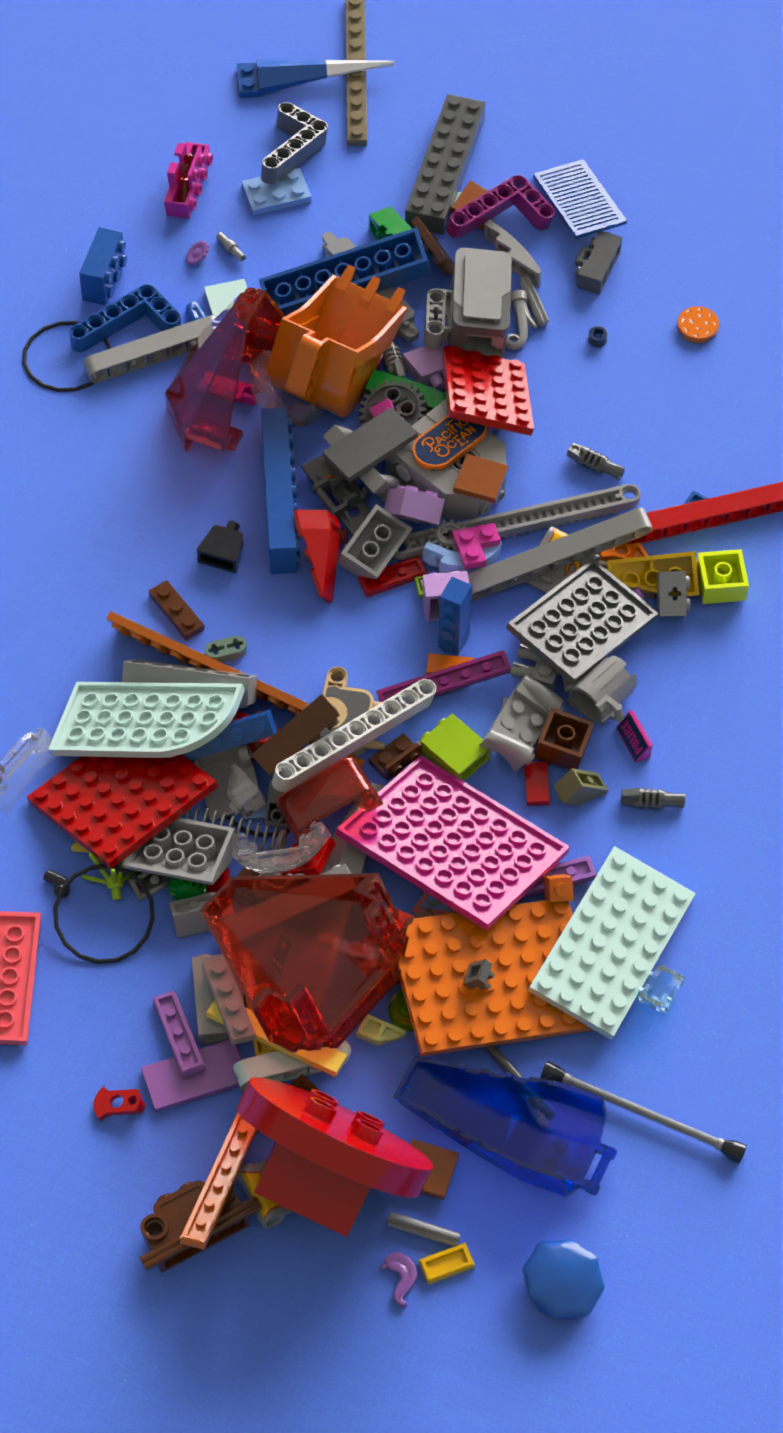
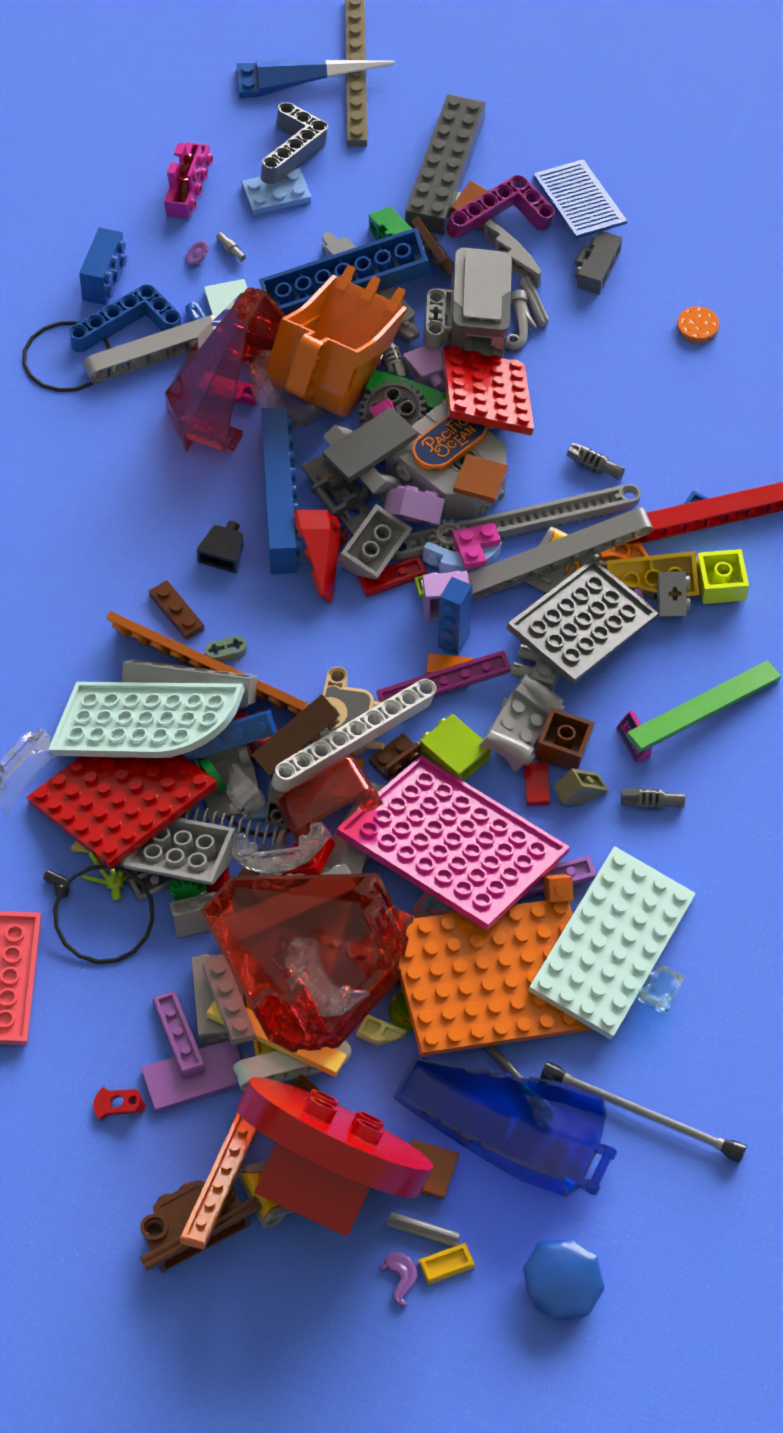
(208, 767): none -> green piece
(306, 968): none -> clear windscreen
(478, 974): dark grey tile -> none
(597, 341): dark blue bush -> none
(602, 691): light grey container -> none
(703, 706): none -> bright green tile

